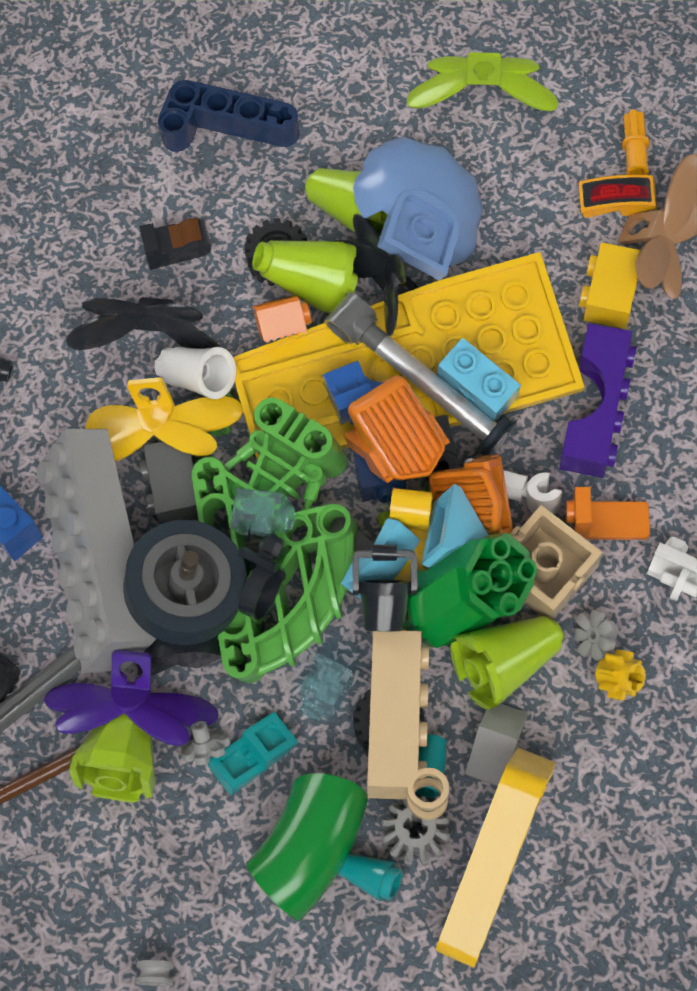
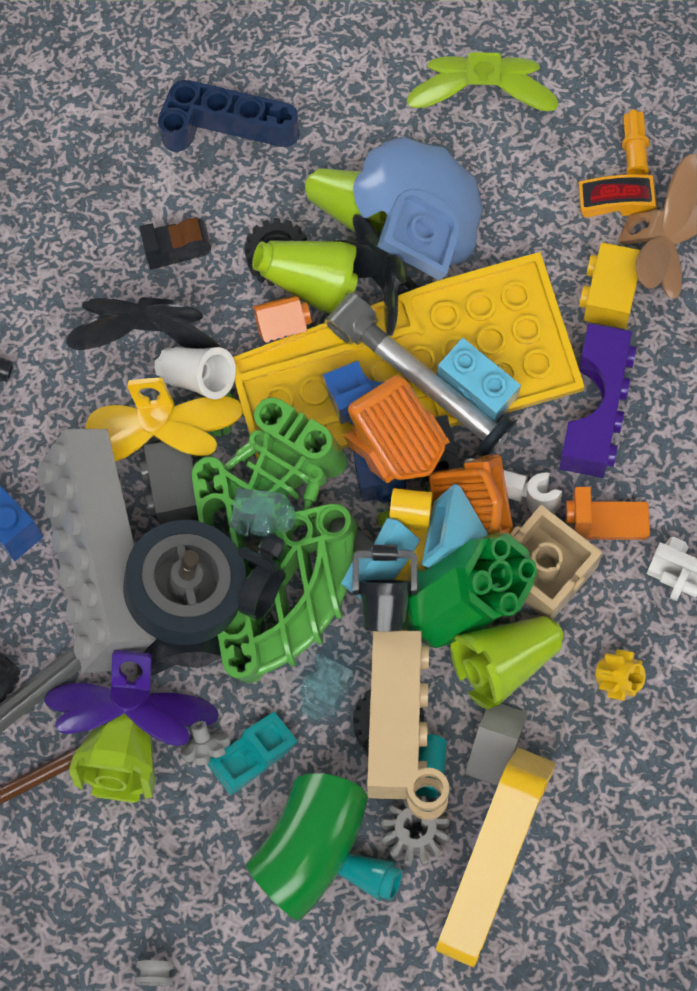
(596, 634): light grey plant -> none

